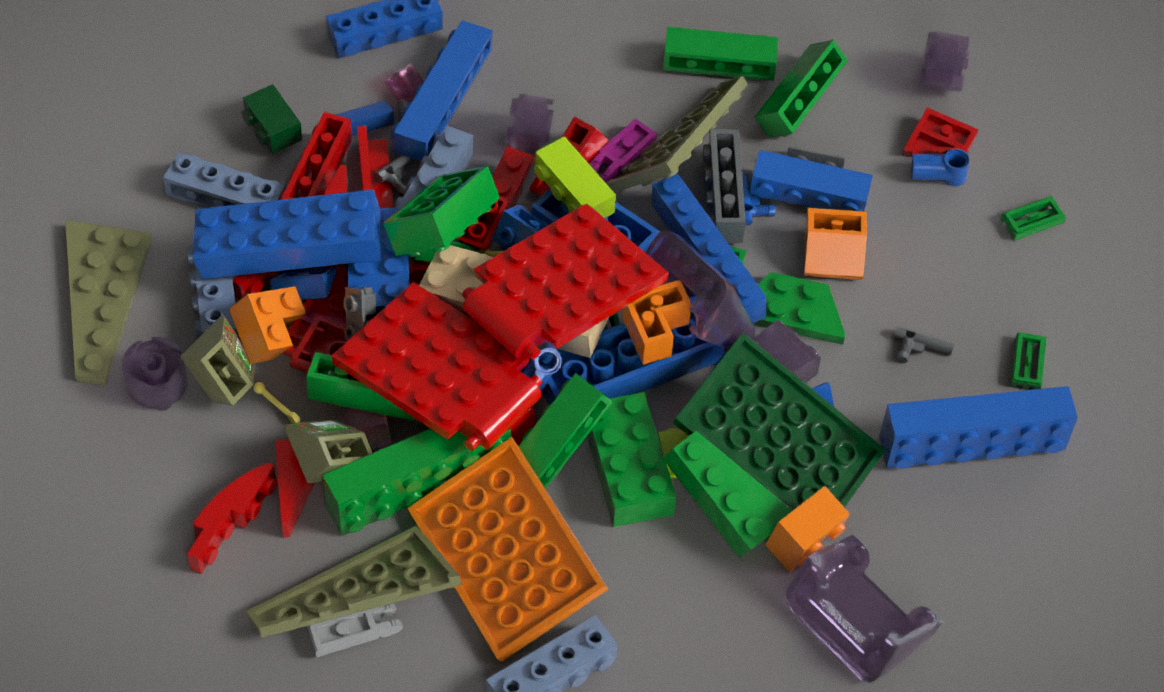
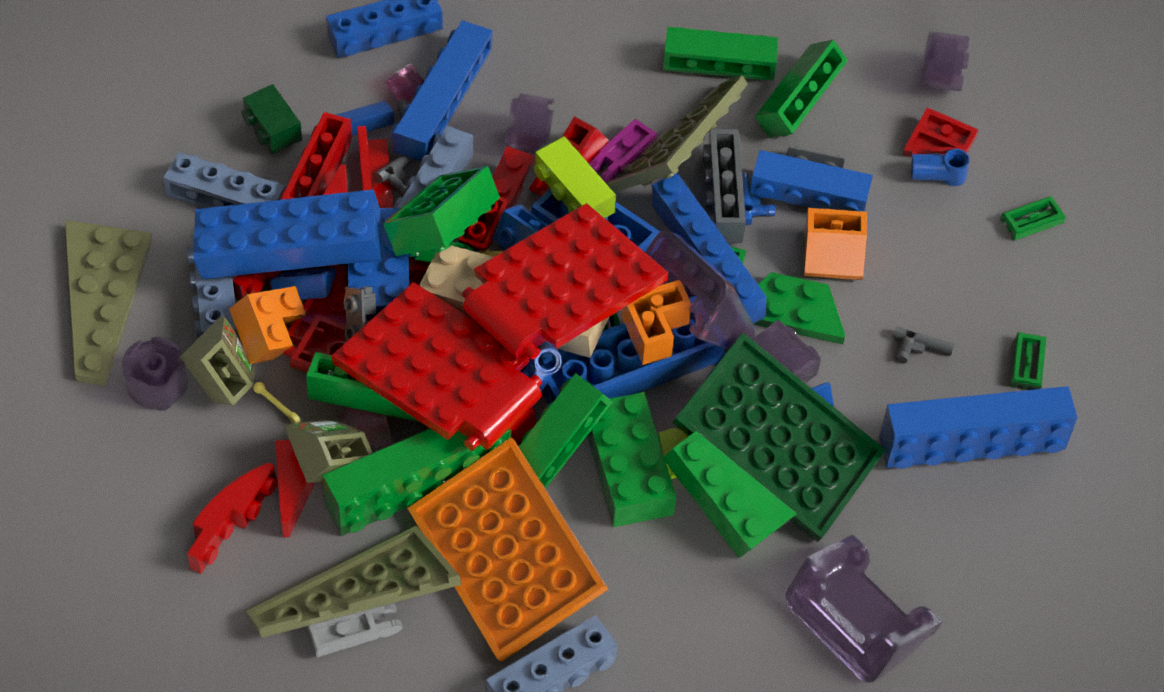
(806, 528): orange brick -> none

